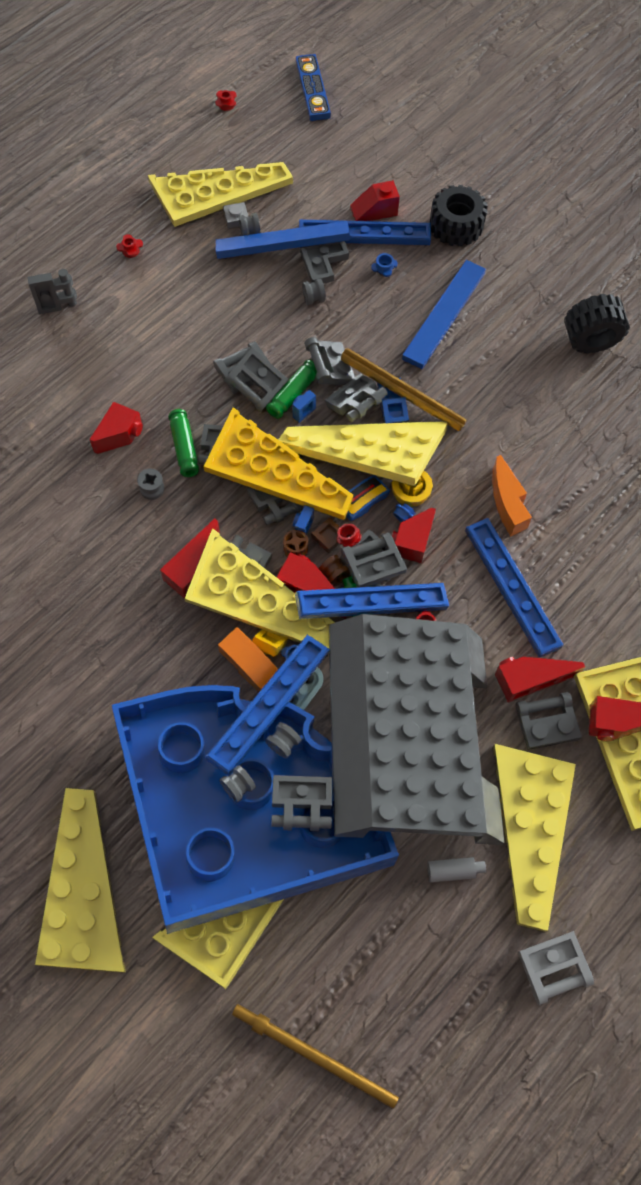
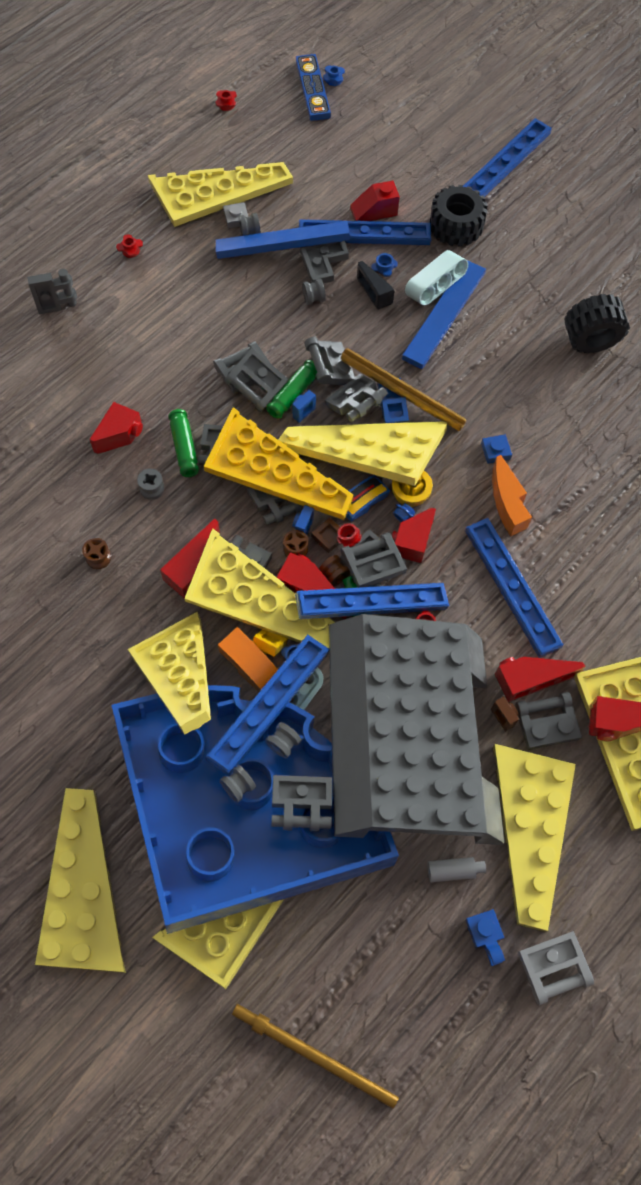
(96, 547): none -> reddish brown wheel
(177, 671): none -> light yellow wing
(333, 75): none -> blue plate
(375, 286): none -> black slope
(436, 277): none -> light aqua beam
(486, 932): none -> blue plate
(496, 446): none -> blue plate
(505, 713): none -> reddish brown plate
(509, 157): none -> blue tile

